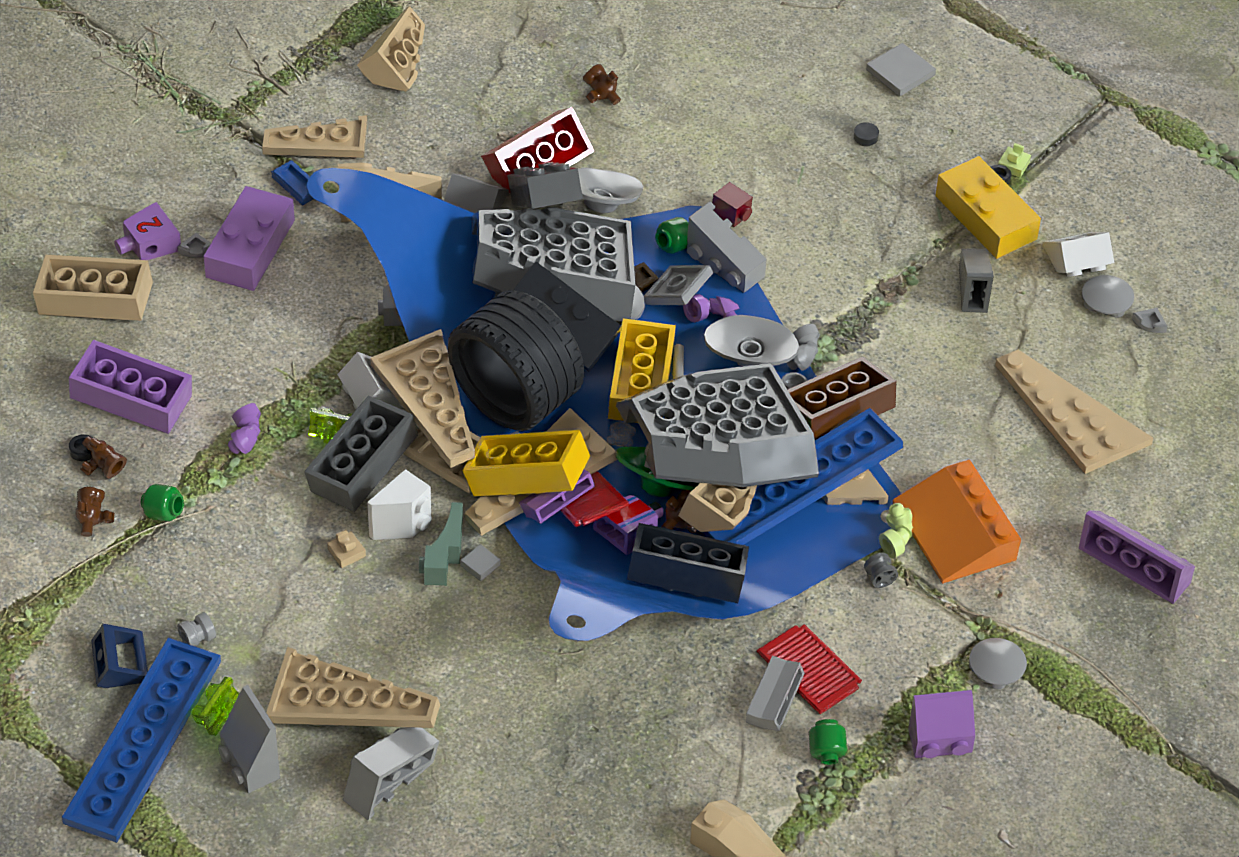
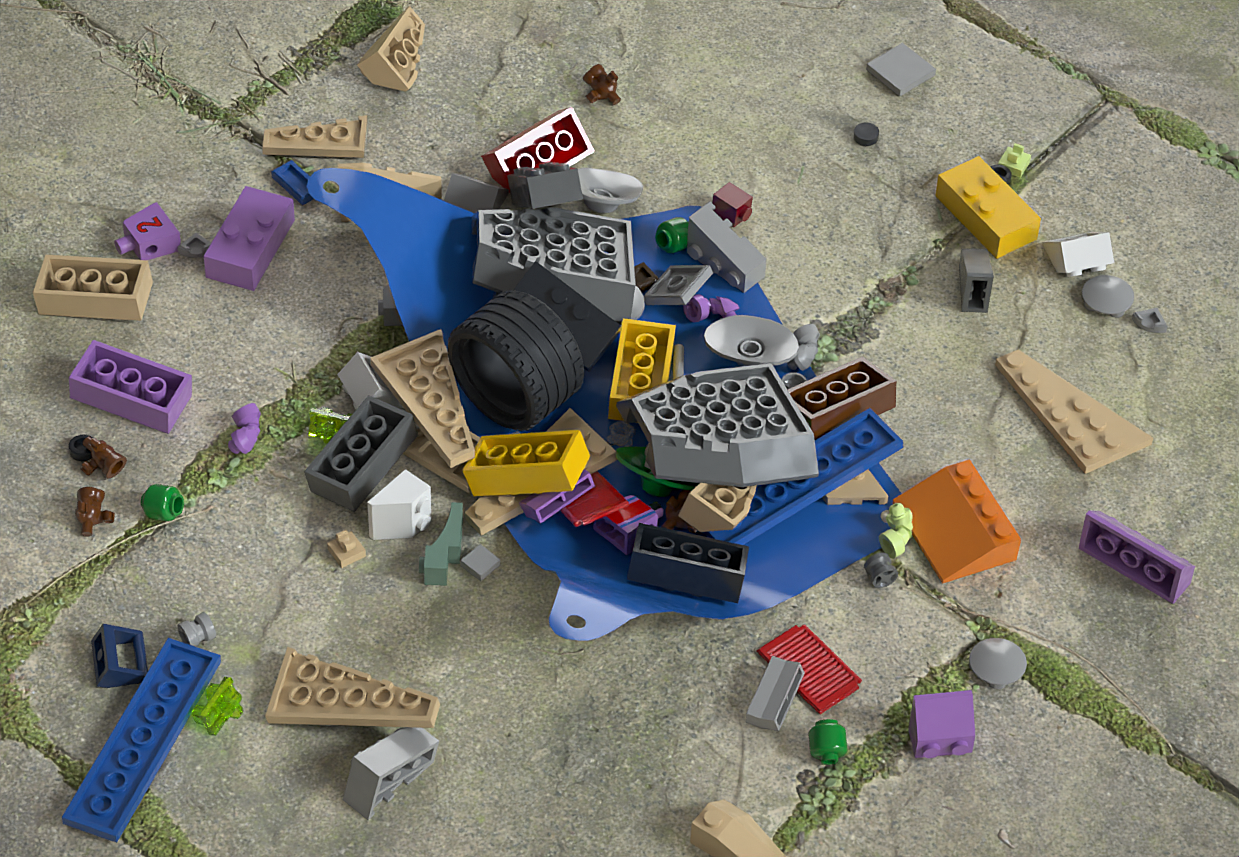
(250, 743): light grey slope -> none

